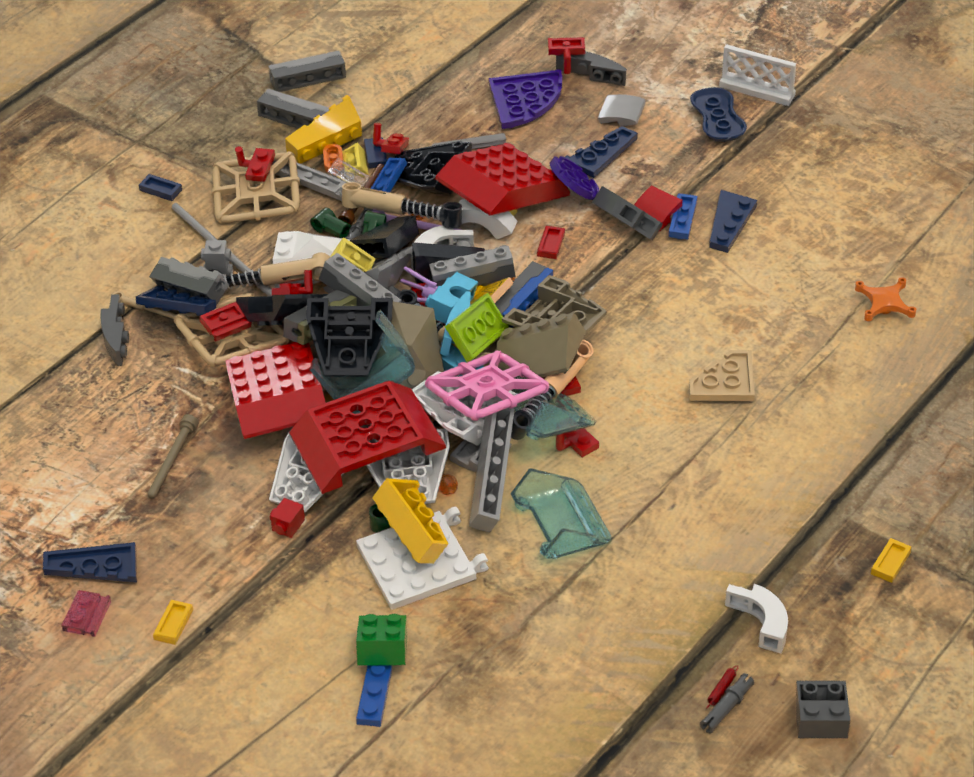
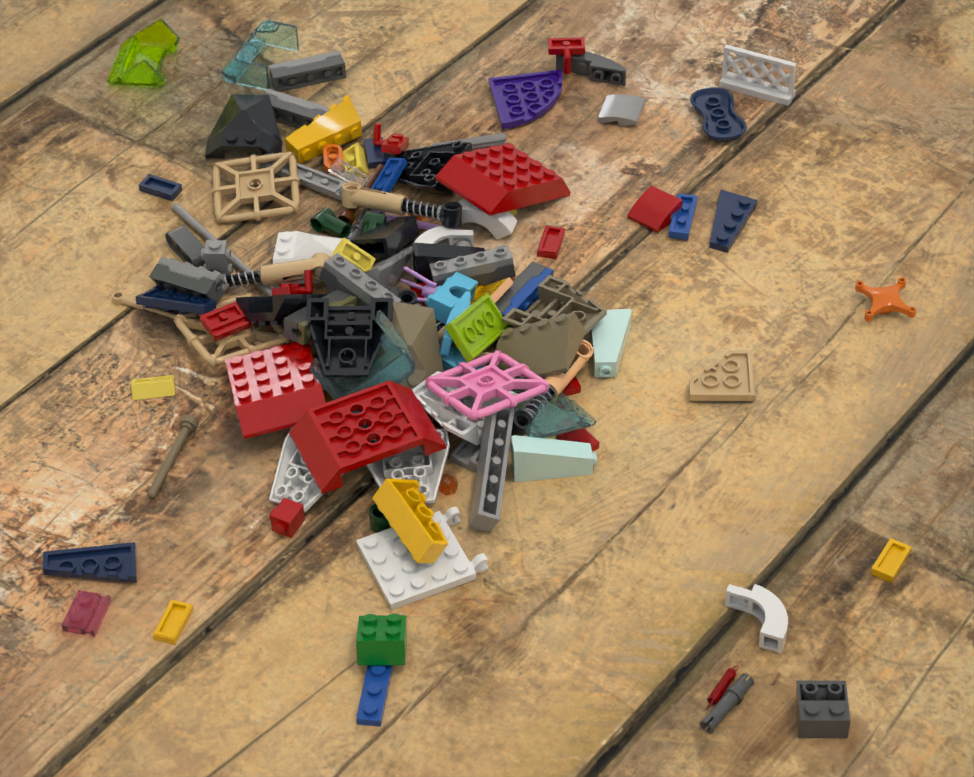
(114, 330): dark grey slope -> none
(143, 55): none -> clear neon green windscreen
(153, 387): none -> light yellow slope
(185, 245): none -> dark grey beam
(242, 69): none -> clear light blue windscreen
(245, 126): none -> black wedge
(259, 164): red plate -> none
(549, 458): none -> light aqua slope
(562, 513): clear light blue windscreen -> none
(574, 177): dark purple tile -> none
(603, 152): dark blue wing -> none
(609, 341): none -> light aqua slope
(627, 213): dark grey slope -> none

